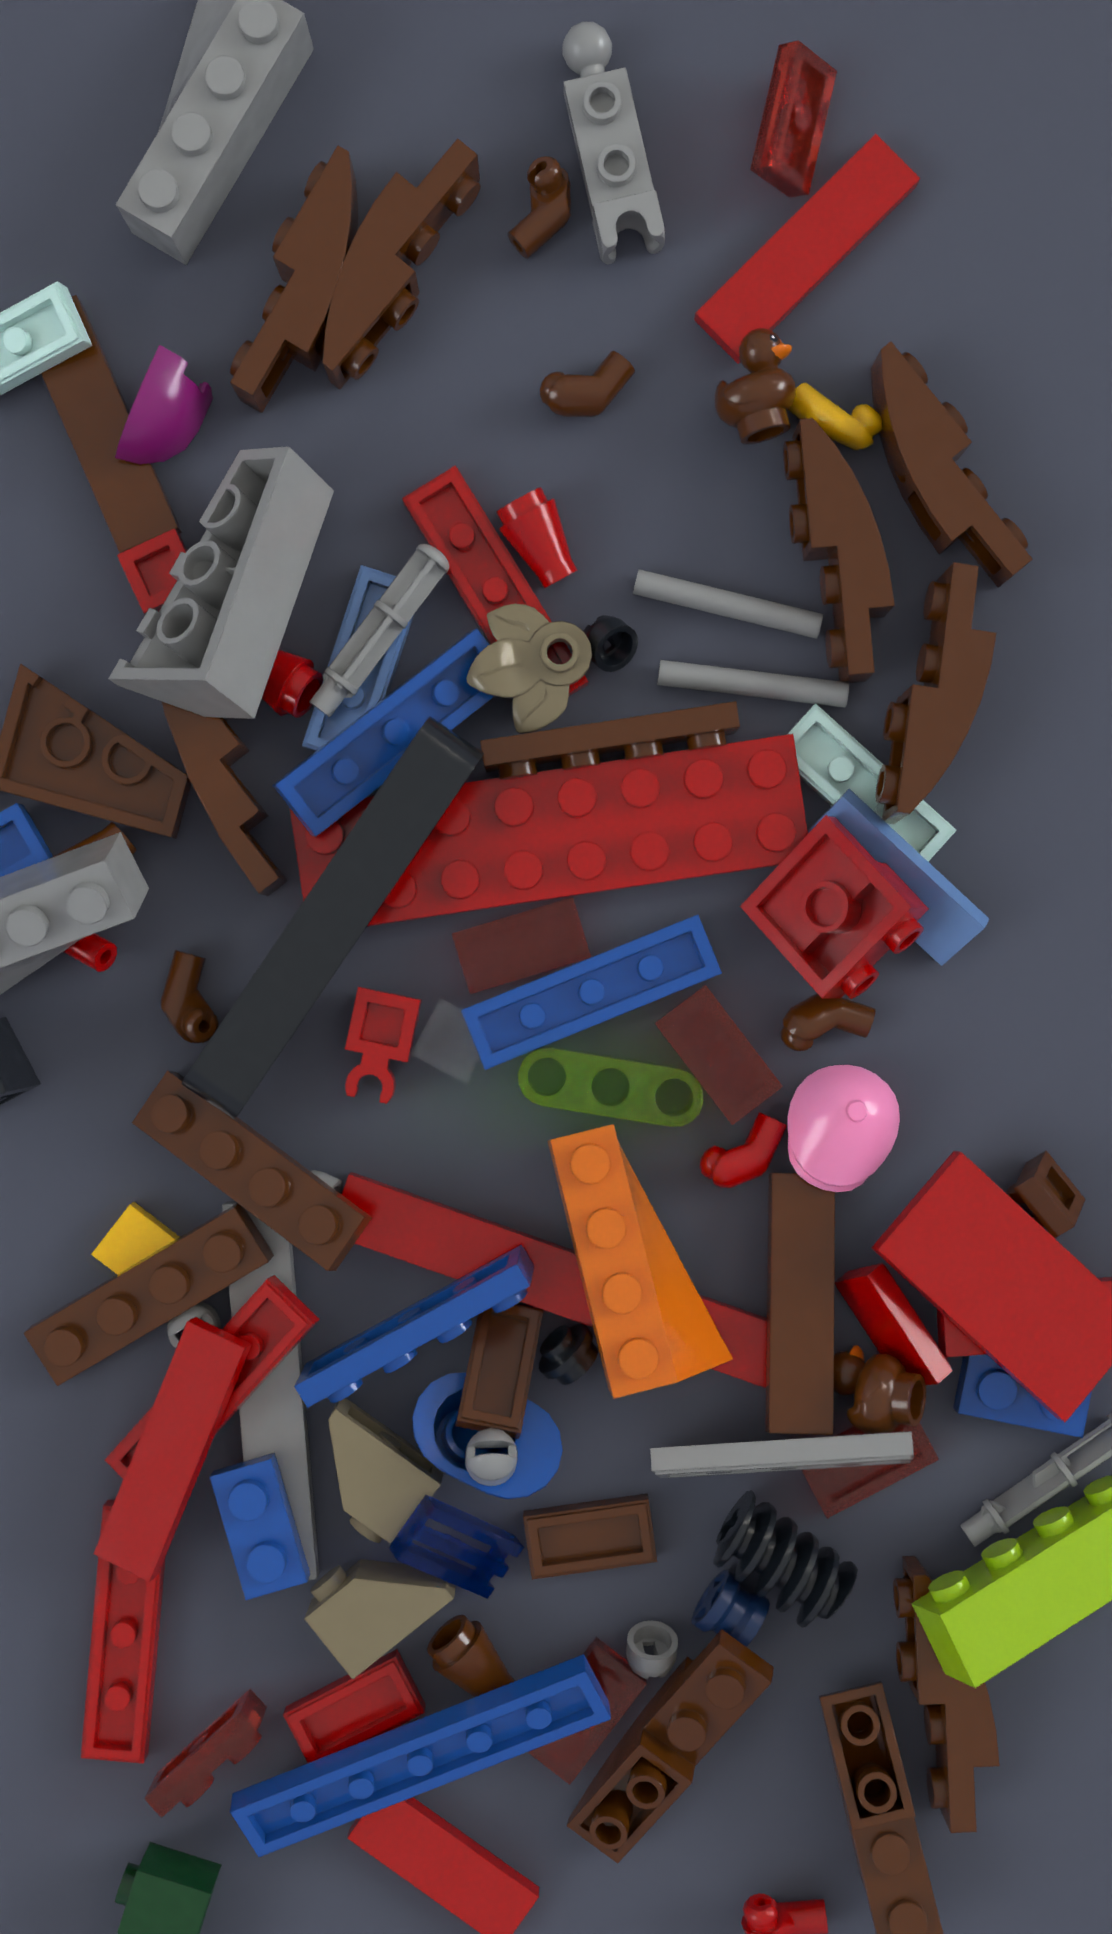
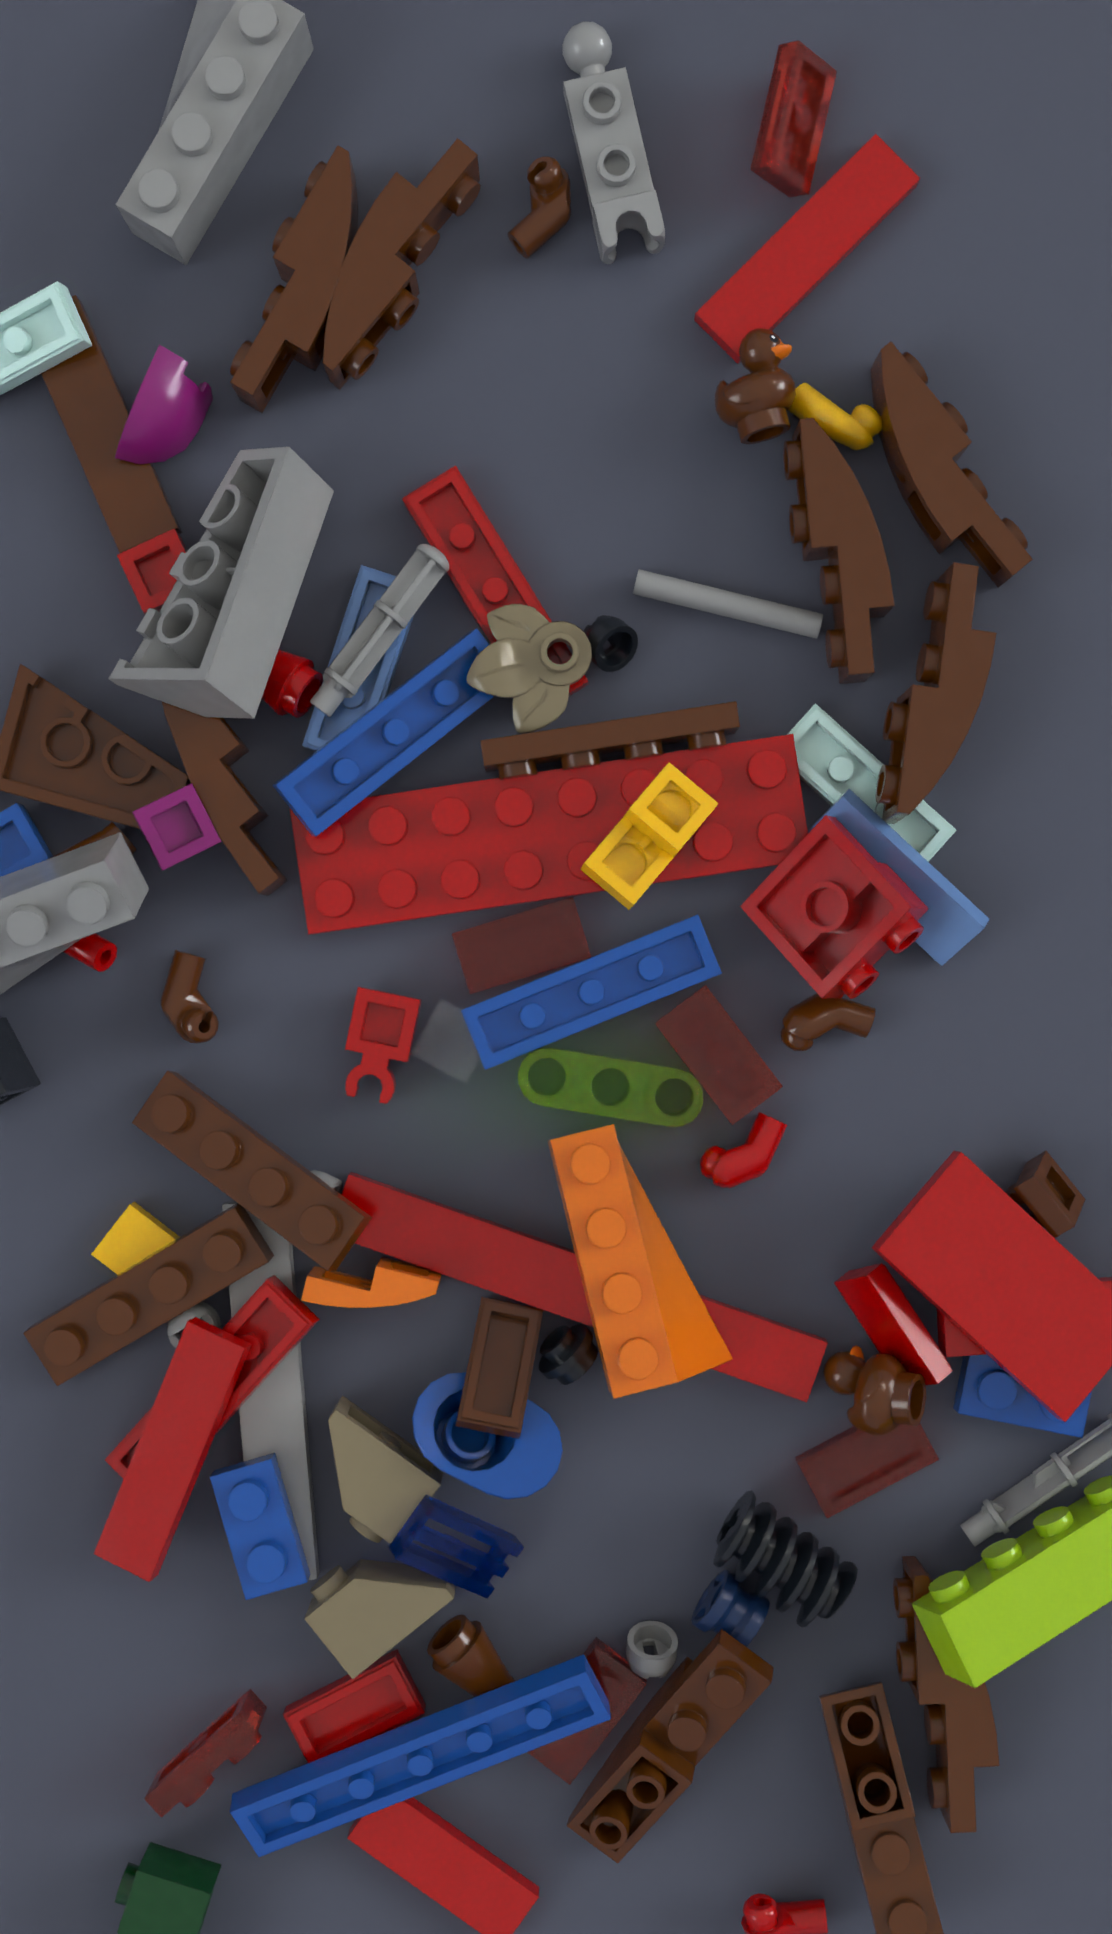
(121, 1662): red tile -> none
(176, 826): none -> magenta plate
(332, 917): black beam -> none
(392, 1285): none -> orange slope
(395, 1339): blue plate -> none
(491, 1468): light grey hinge -> none
(538, 536): red cone -> none
(585, 394): reddish brown arm -> none
(589, 1536): reddish brown tile -> none
(649, 836): none -> yellow slope
(753, 683): light grey bar -> none
(782, 1455): light grey tile -> none
(800, 1307): reddish brown tile -> none
(841, 1127): bright pink hat -> none

